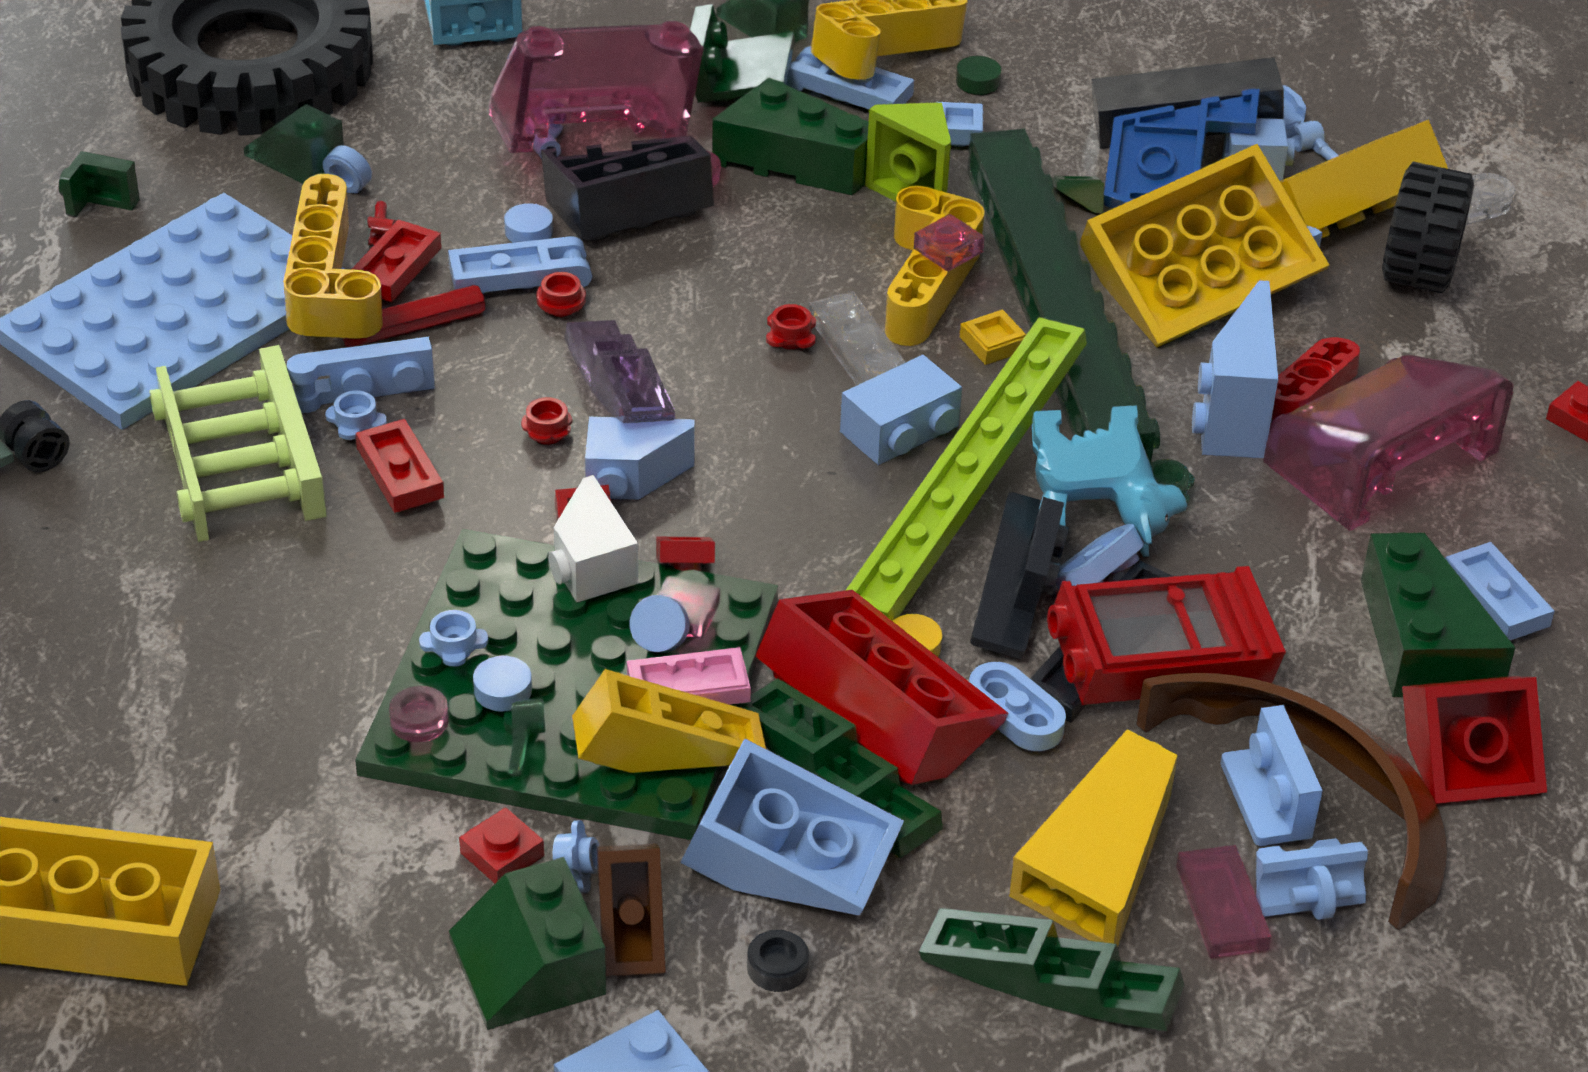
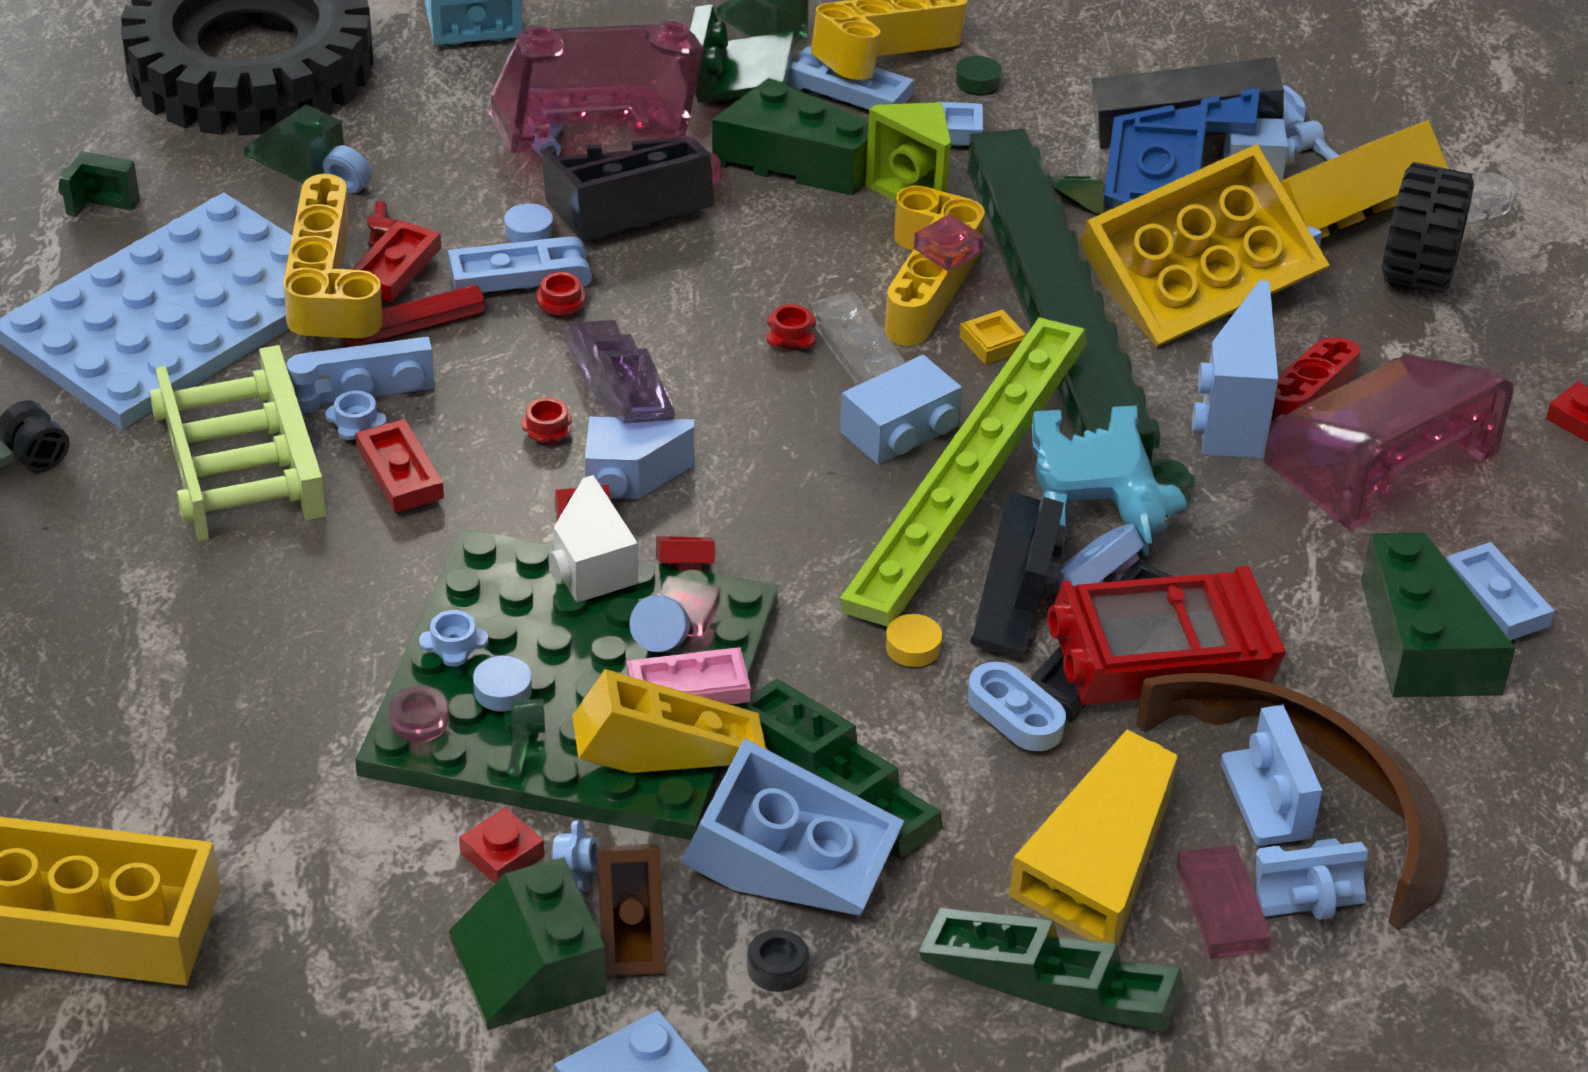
(881, 680): red slope -> none
(1476, 737): red slope -> none

